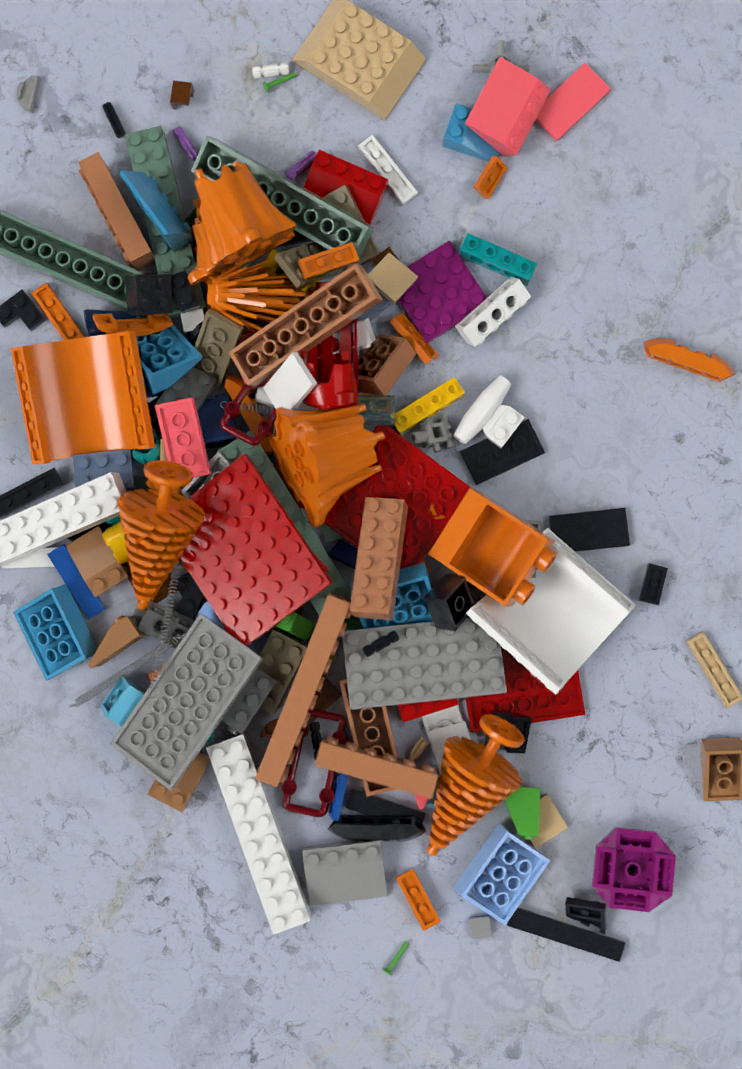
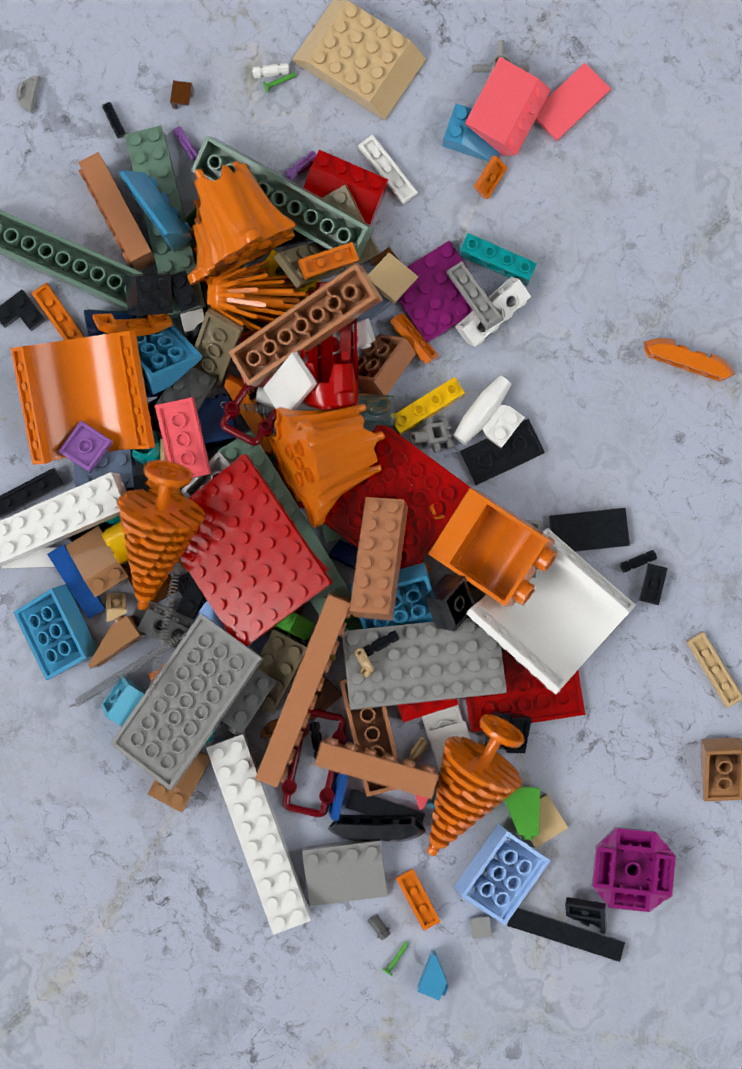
(85, 446): none -> medium lavender tile
(115, 605): none -> tan slope
(367, 667): none -> tan arm
(379, 927): none -> dark grey pin
(433, 978): none -> dark azure slope
(474, 295): none -> light grey tile
(638, 561): none -> black axle

